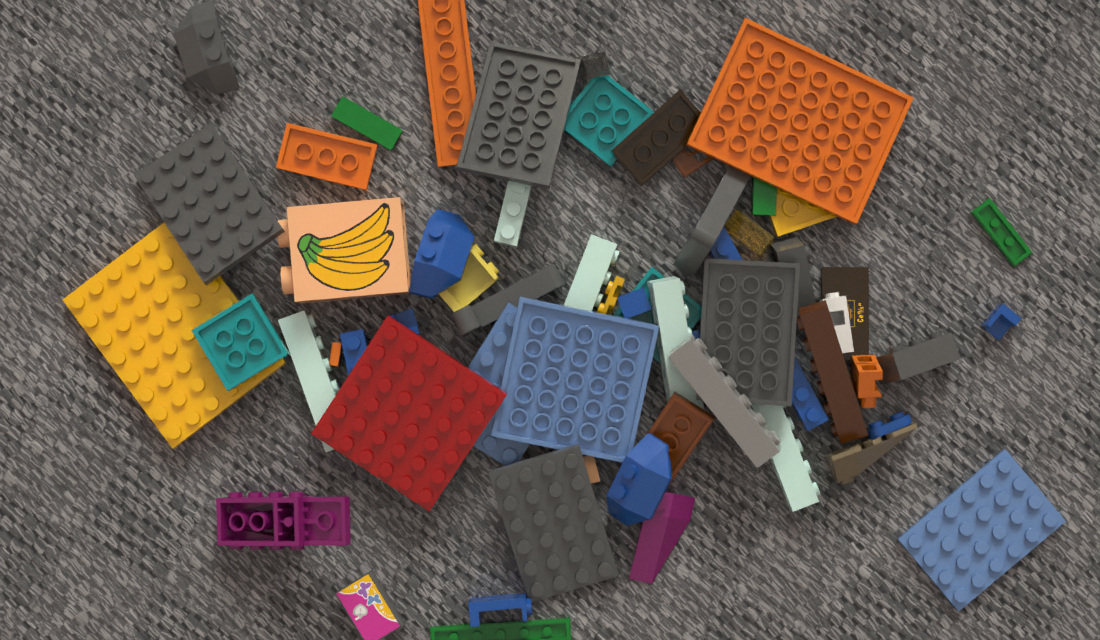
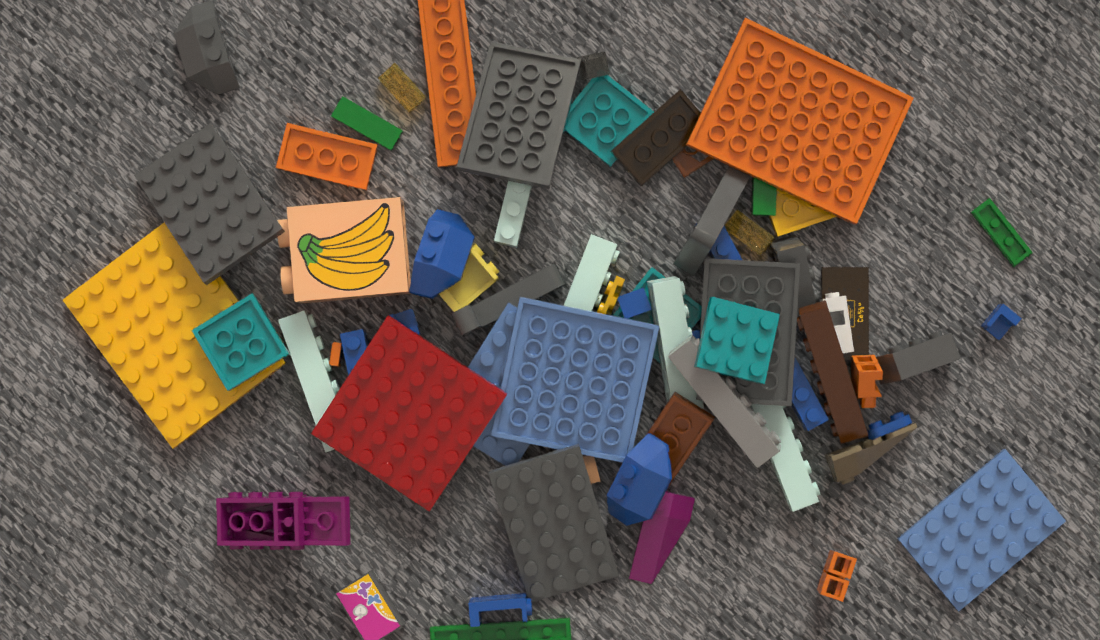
(402, 88): none -> clear yellow plate
(737, 340): none -> teal plate
(834, 573): none -> orange hips

